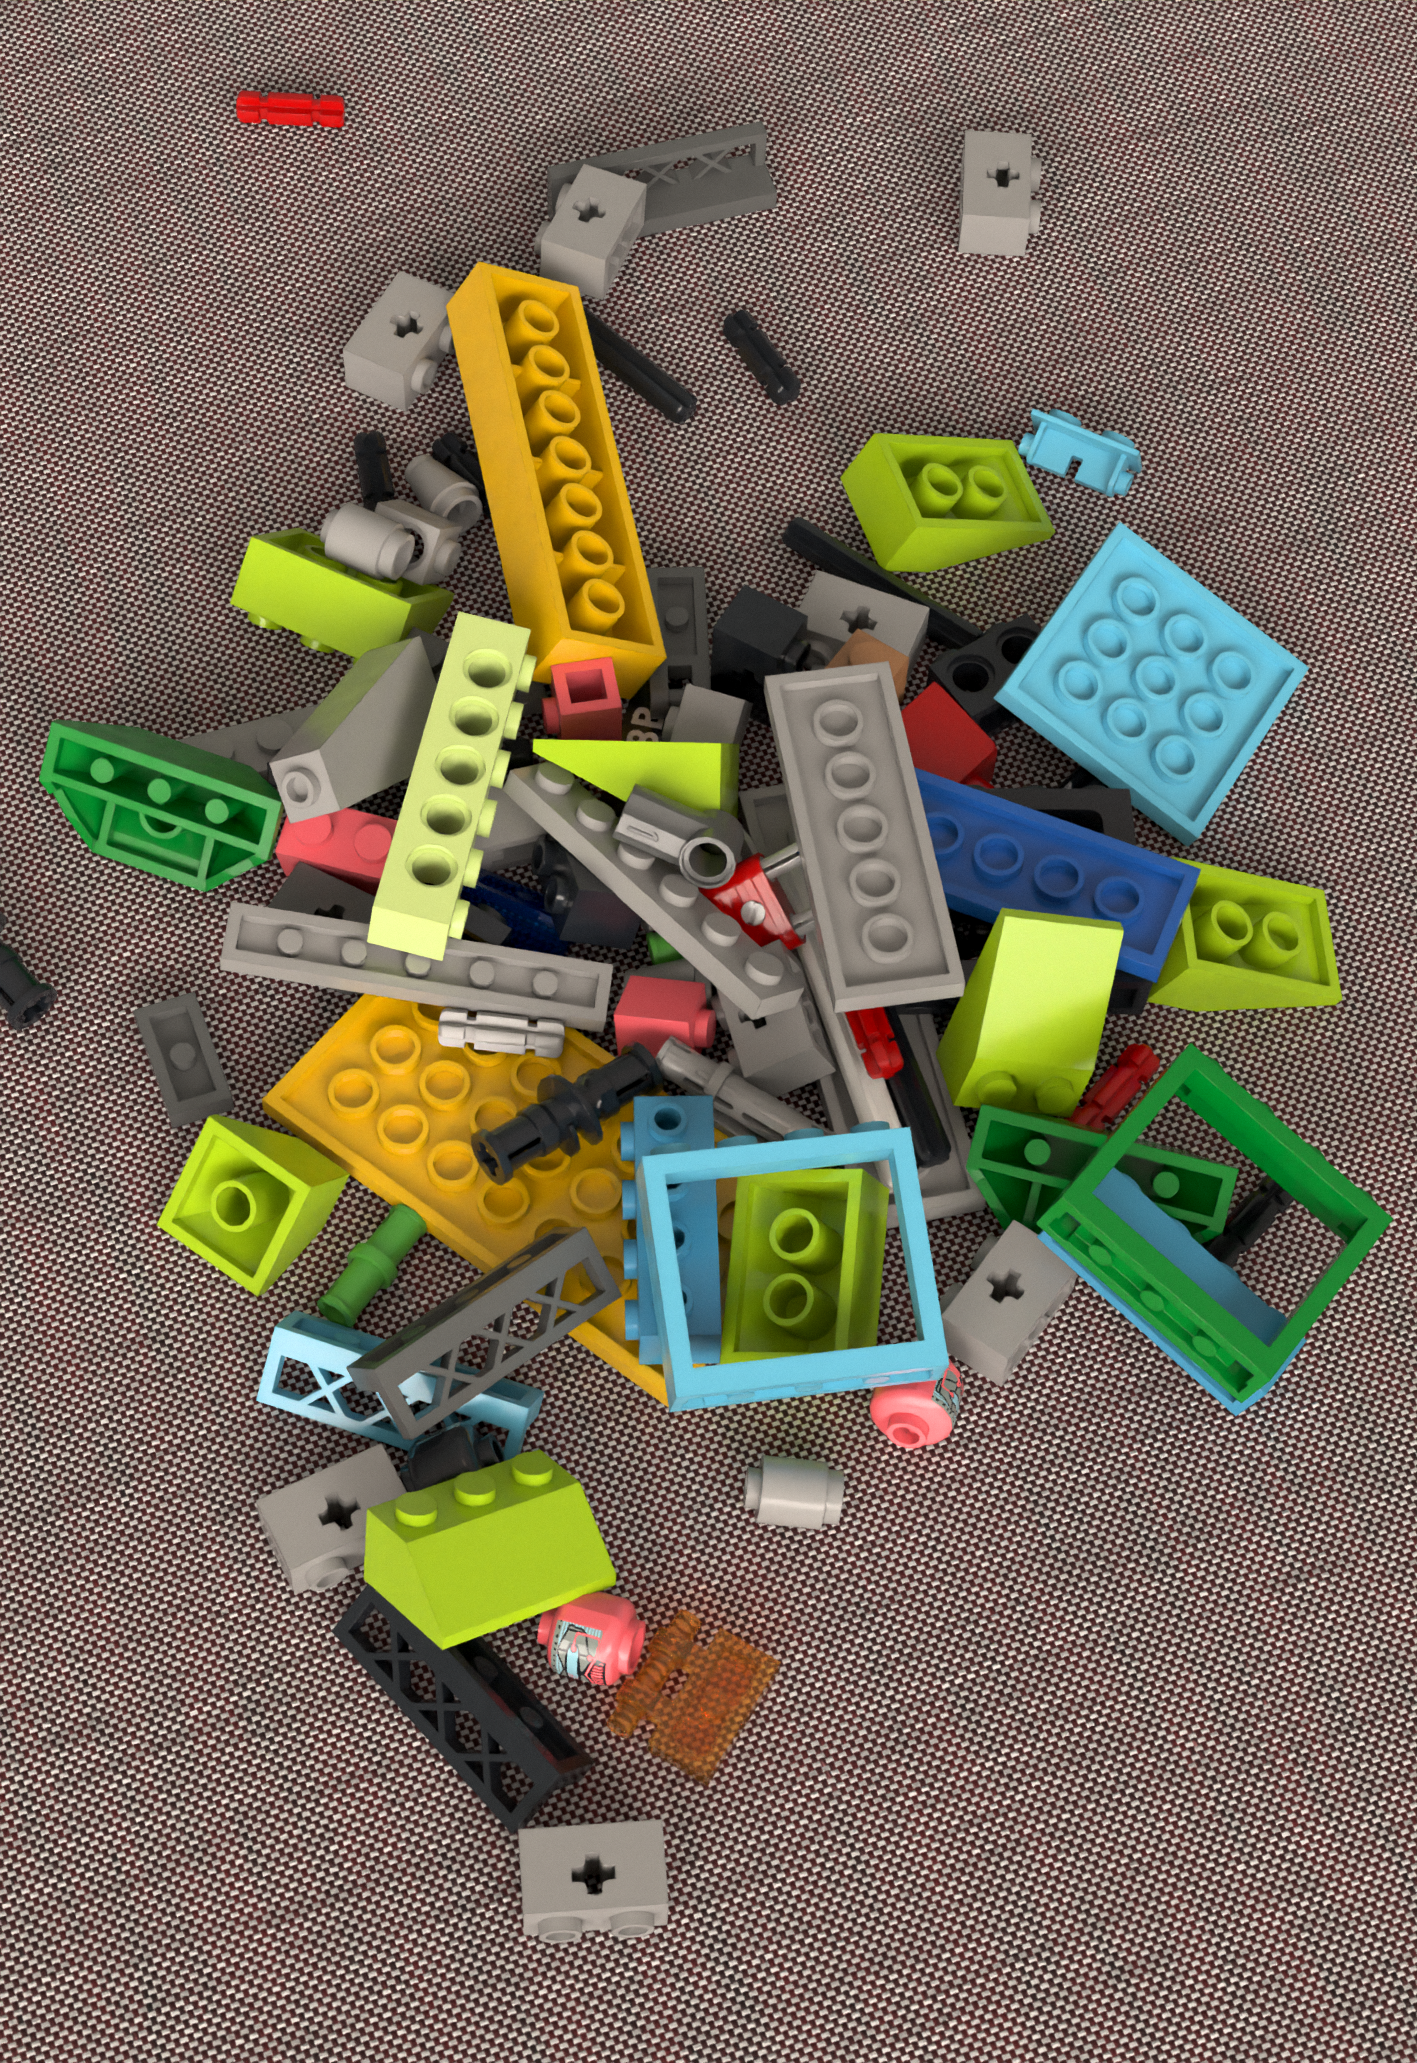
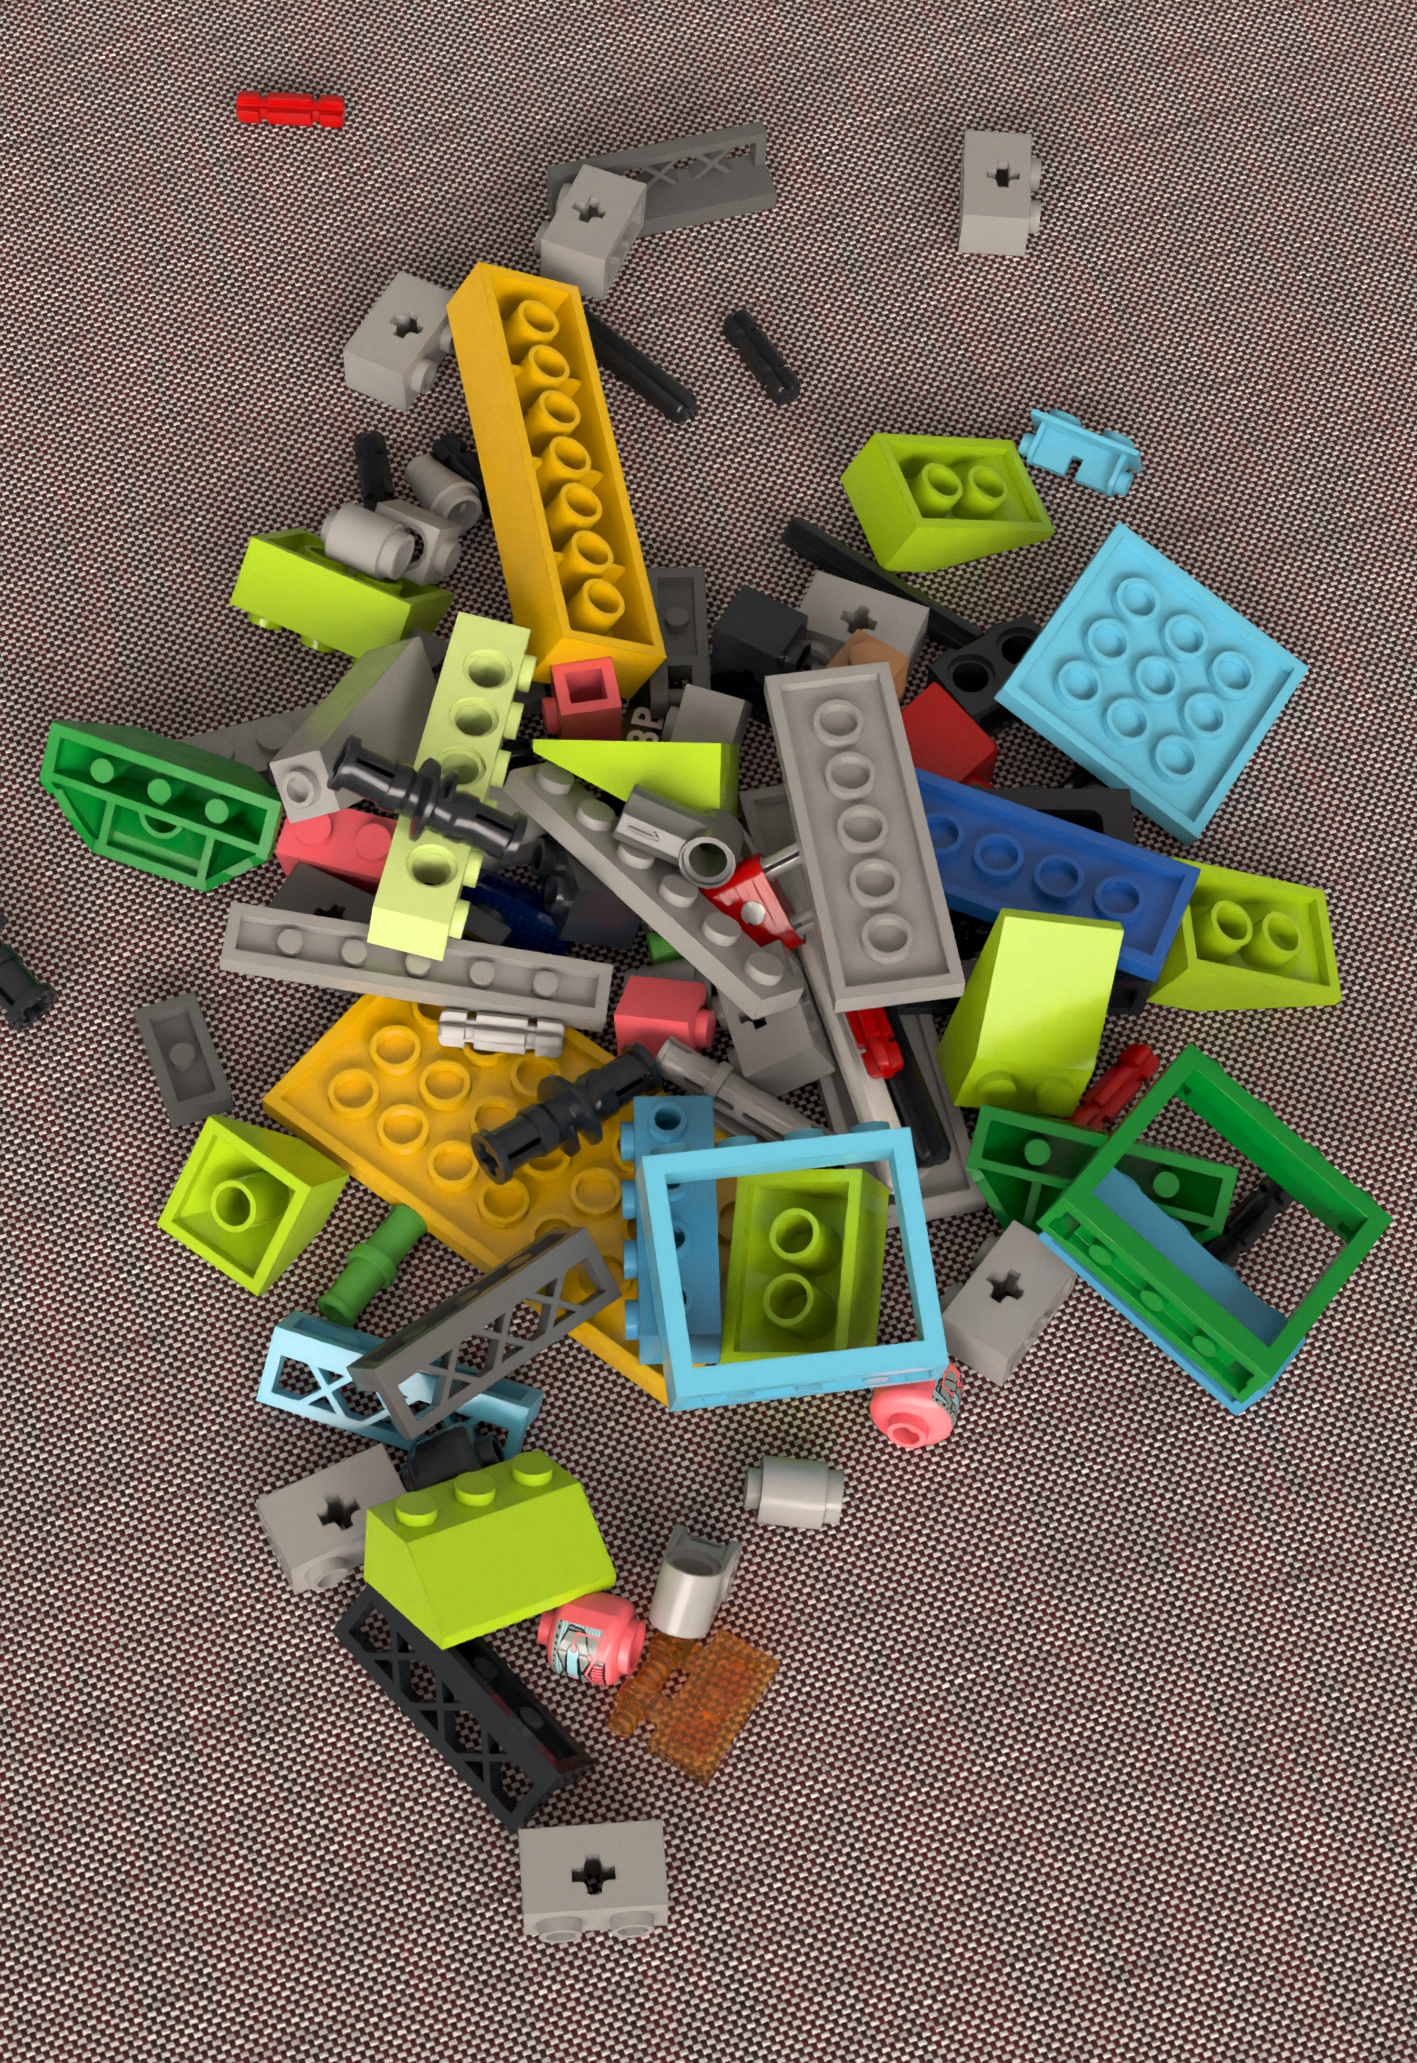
(427, 801): none -> black piece
(692, 1583): none -> light grey piece

